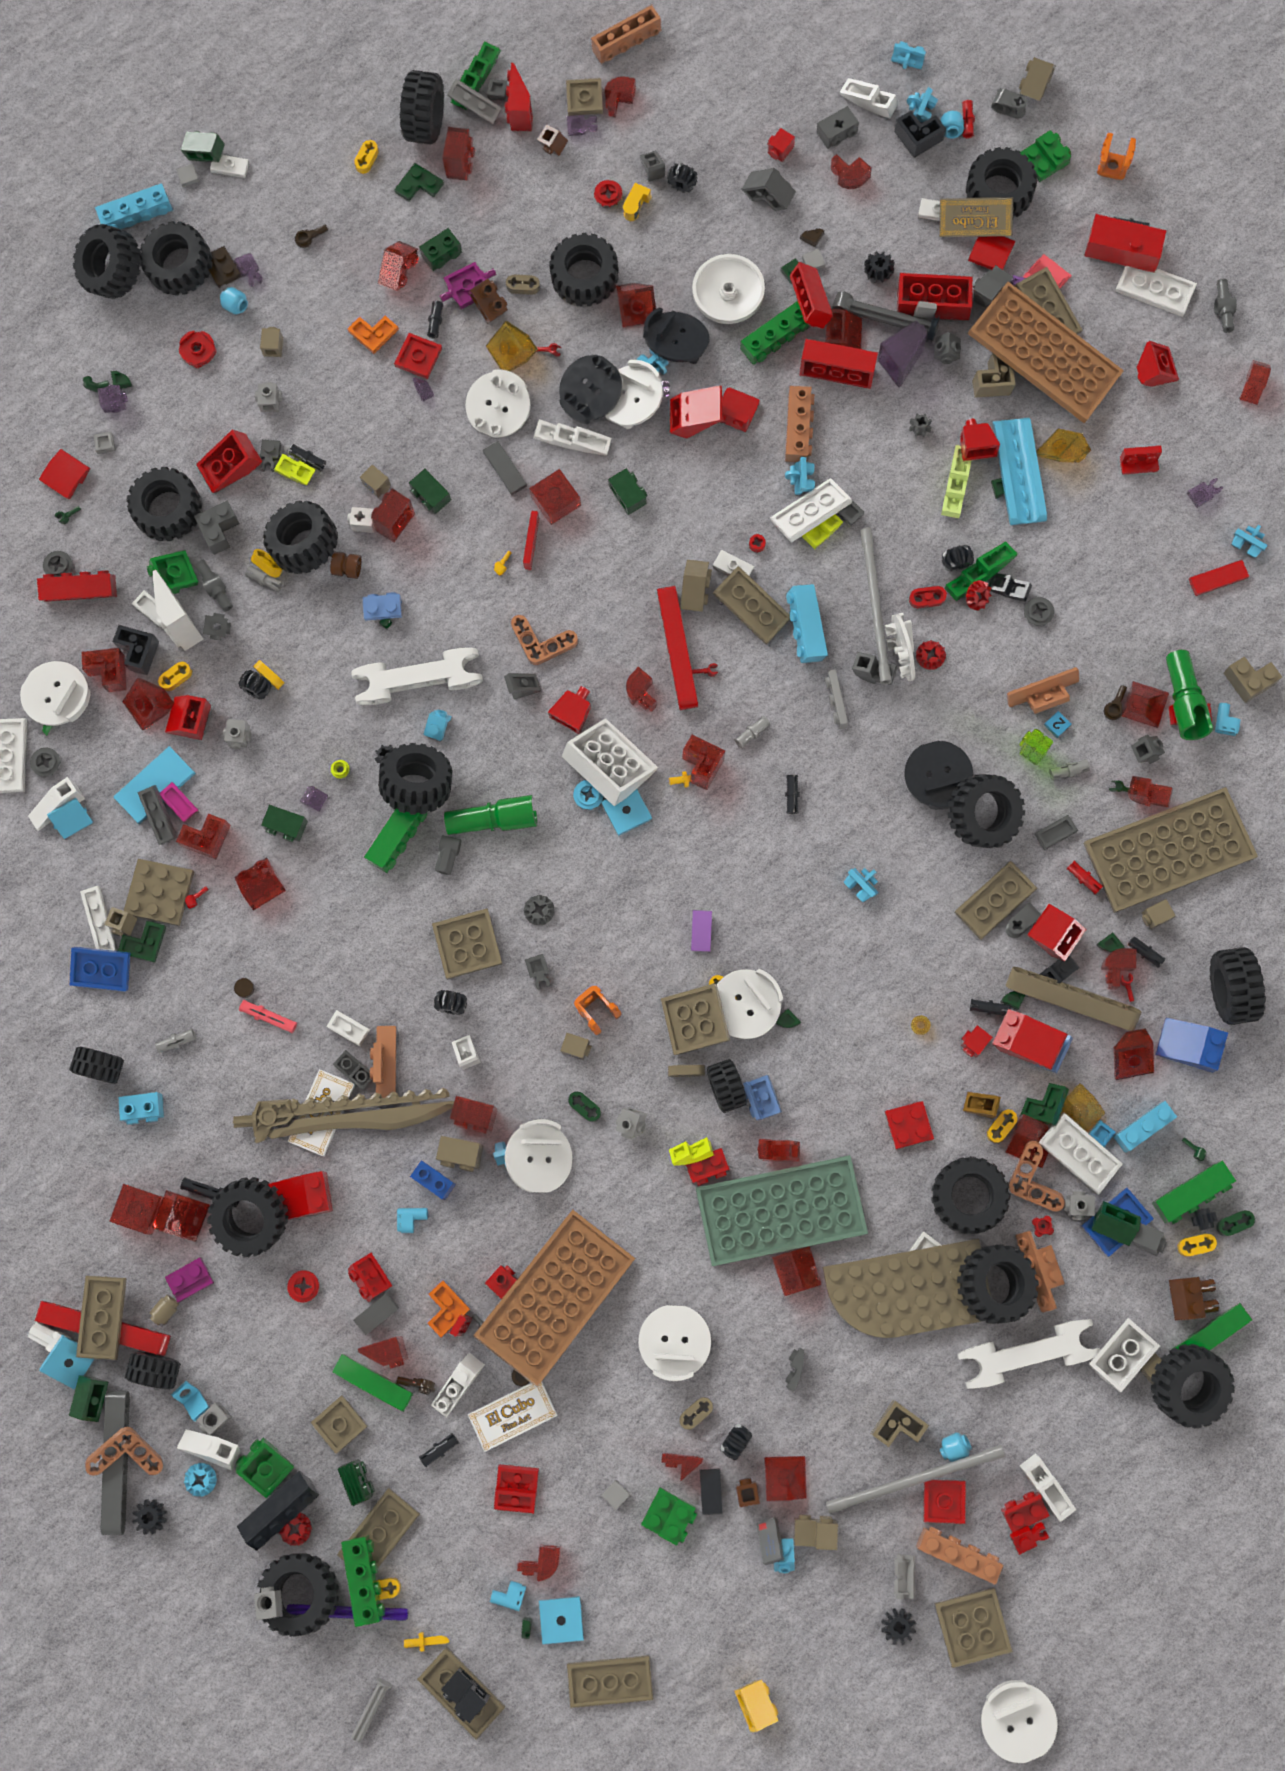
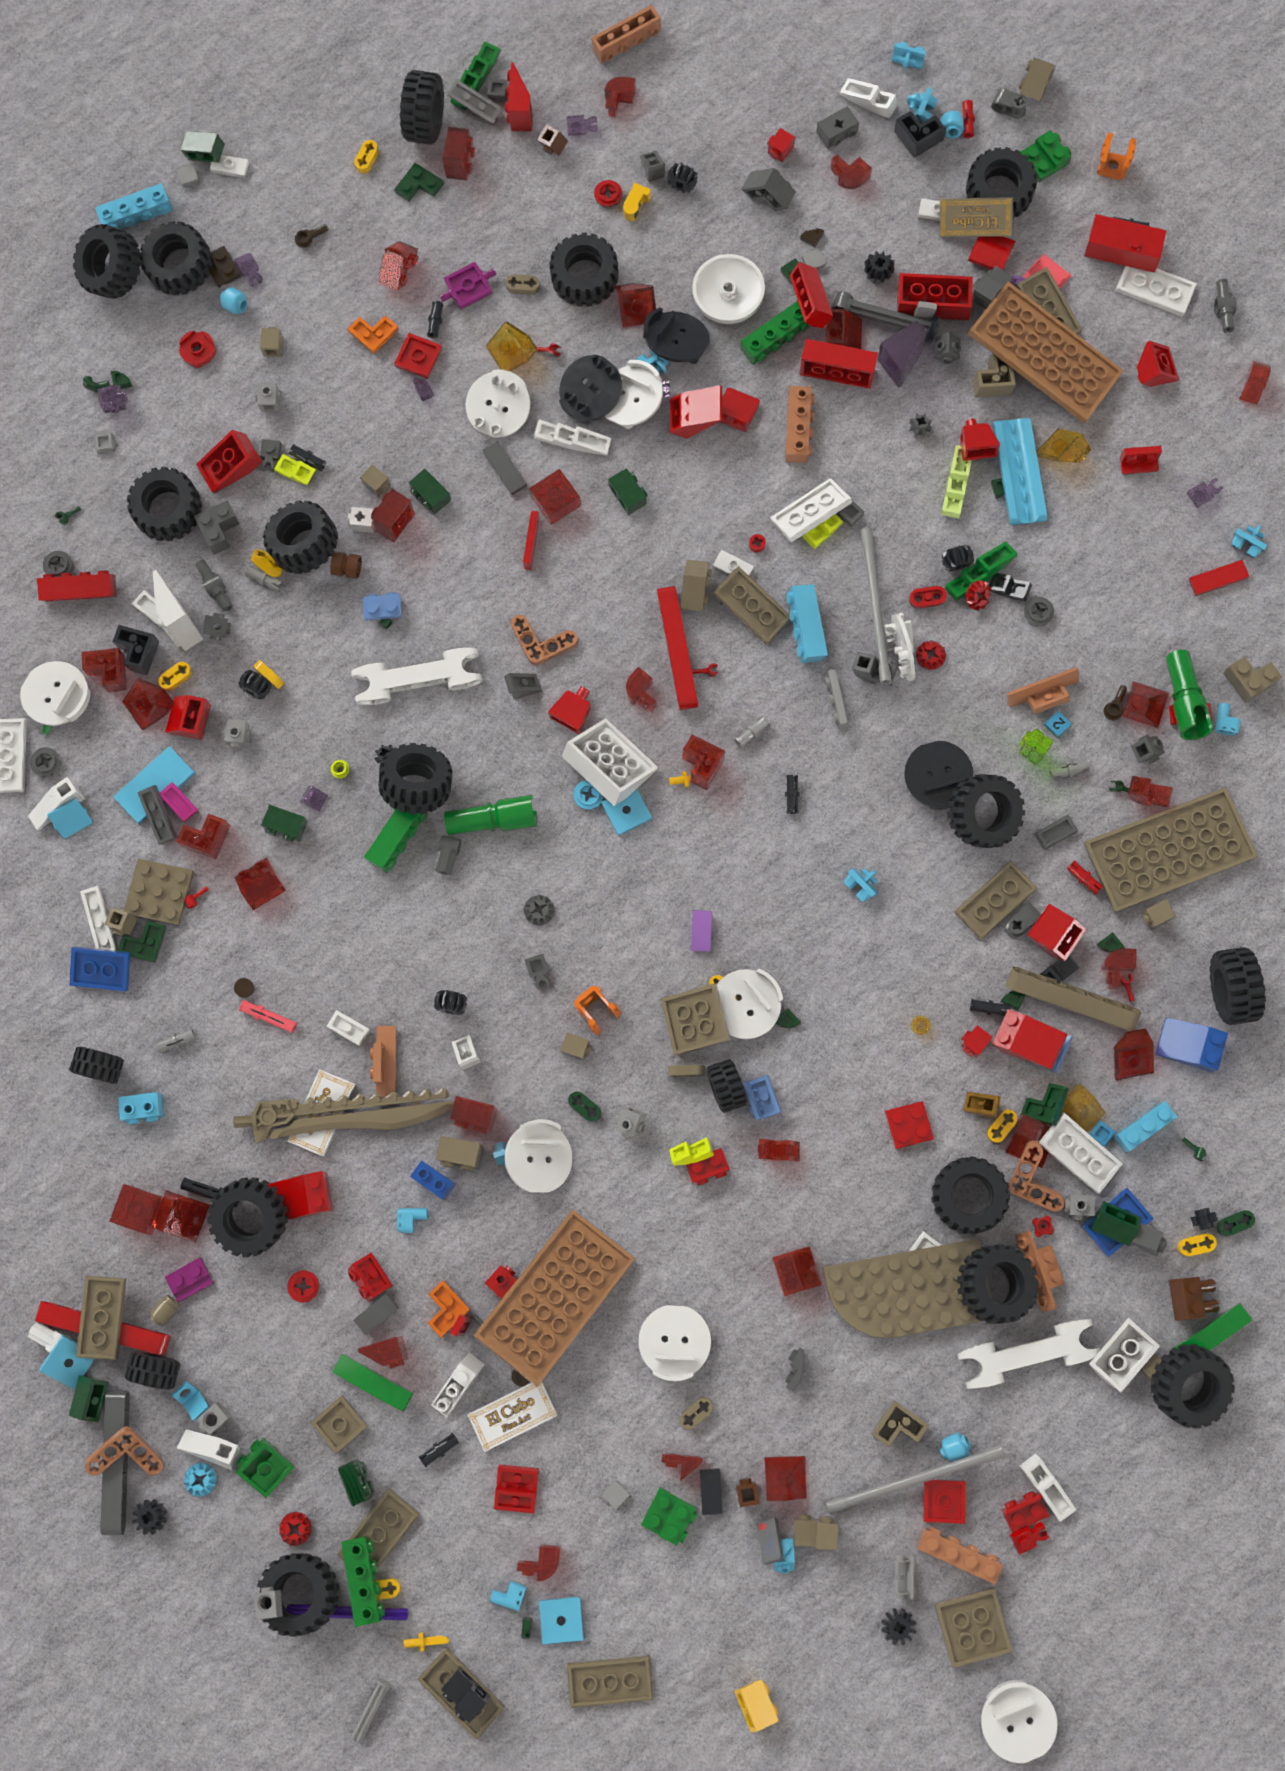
(64, 473): red slope -> none
(174, 570): green plate -> none
(277, 1511): black brick -> none
(353, 1069): dark grey slope -> none
(425, 1386): dark brown plate -> none
(437, 724): medium azure bracket -> none
(440, 249): dark green brick -> none
(467, 943): dark tan plate -> none
(488, 300): reddish brown brick -> none
(499, 566): yellow hand -> none
(584, 96): dark tan plate -> none
(736, 1442): black gear -> none
(781, 1210): sand green plate -> none
(798, 476): medium azure hips -> none
(1146, 952): black axle -> none
(1193, 1192): green brick -> none

